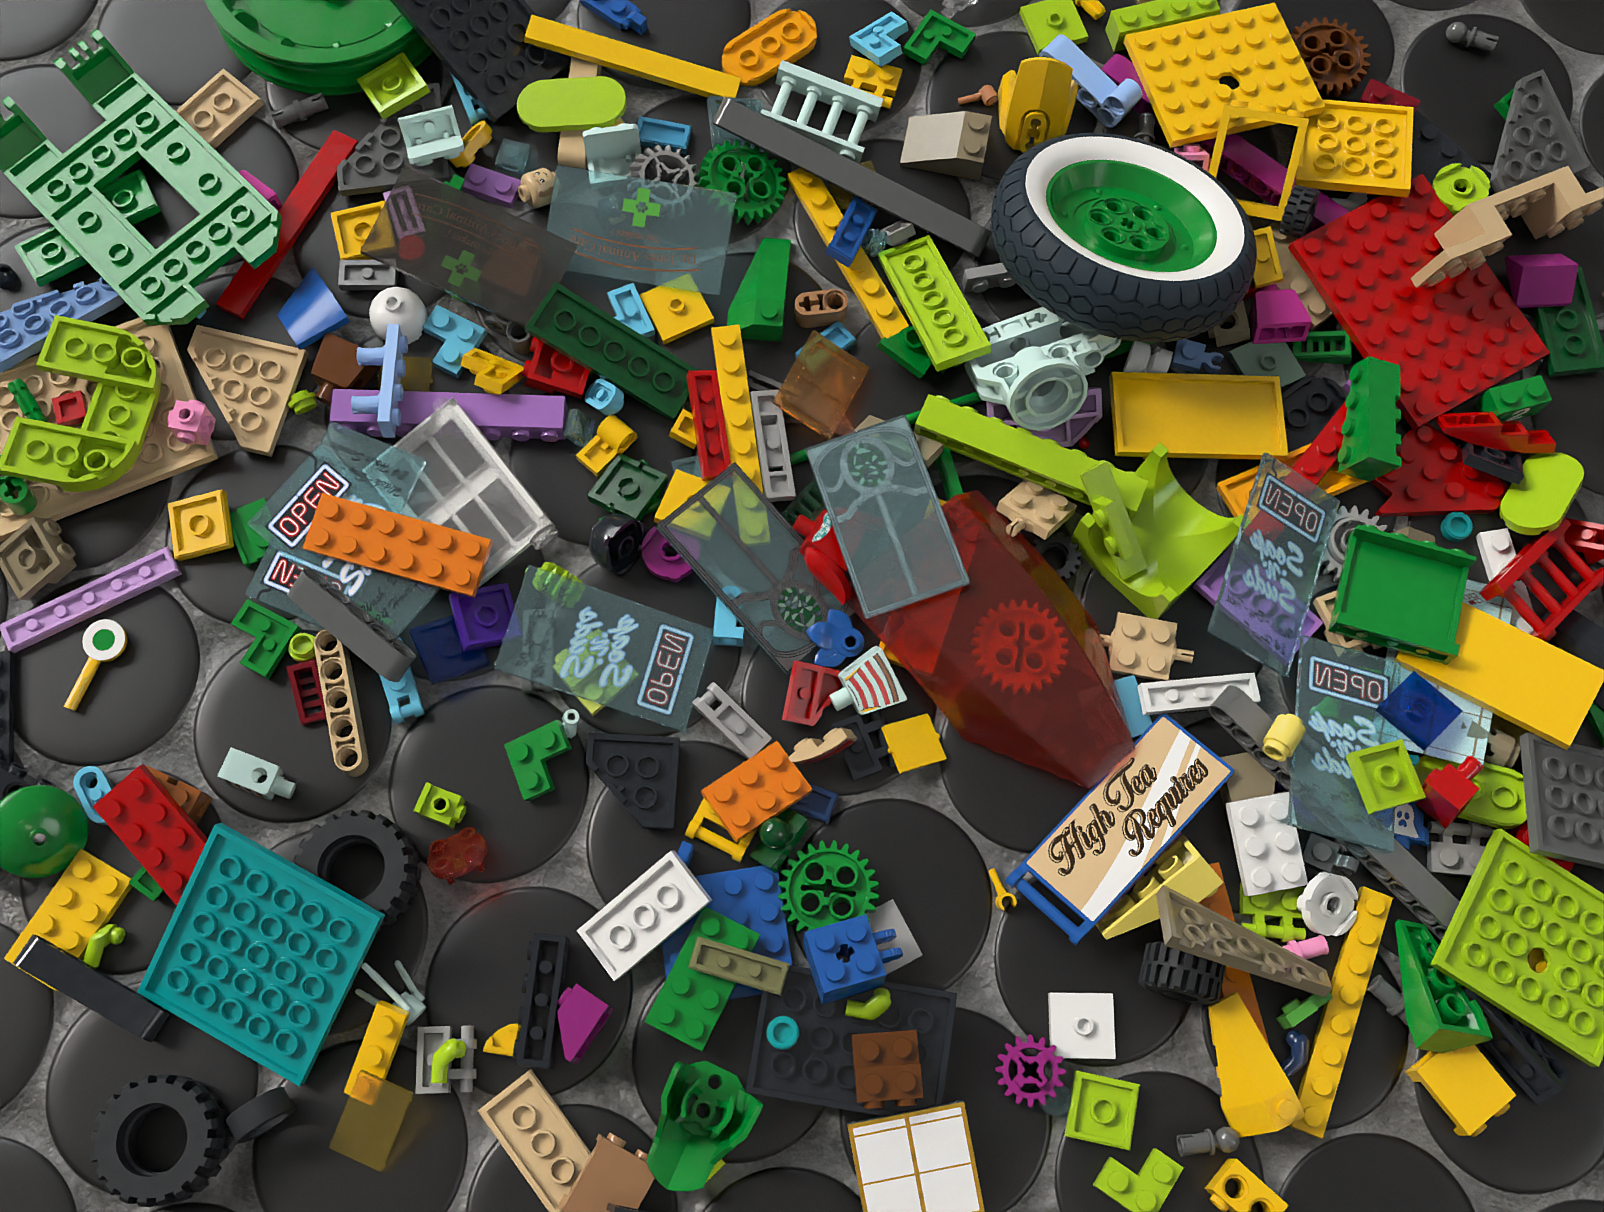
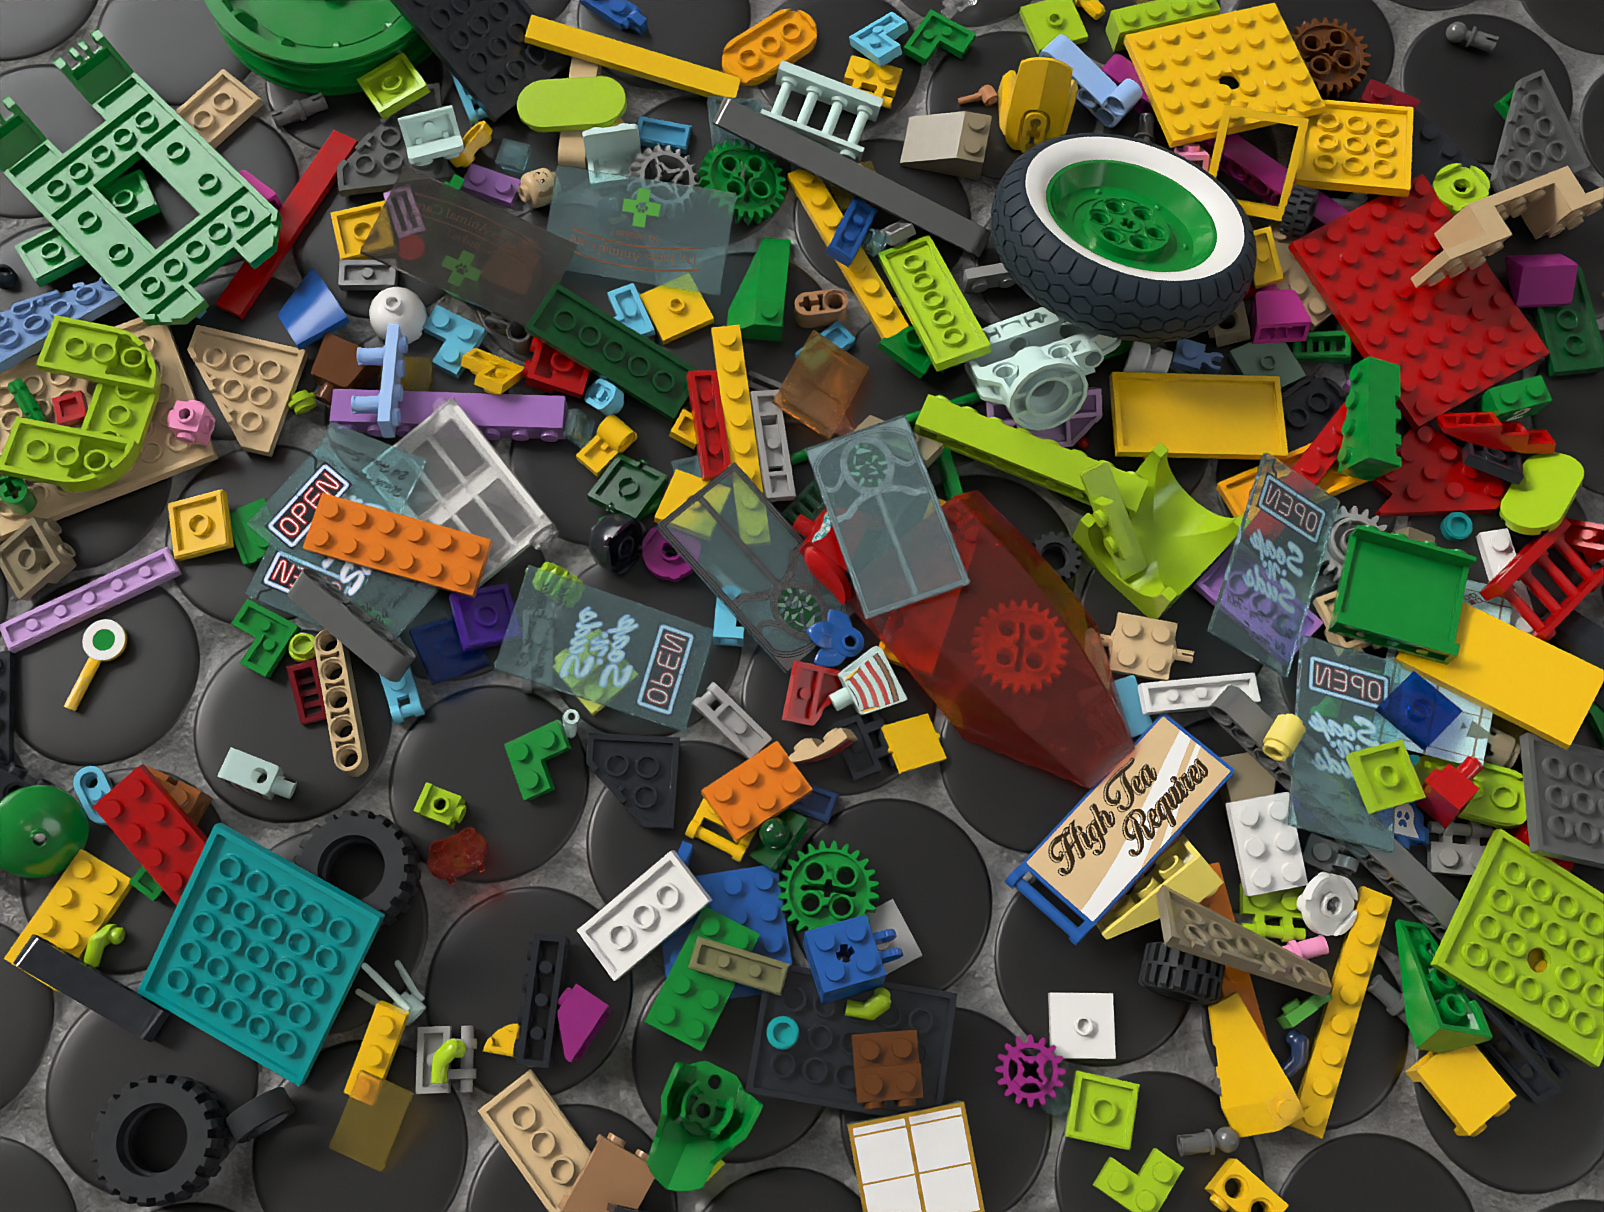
(1001, 892): yellow hand -> none
(1035, 509): tan plate -> none

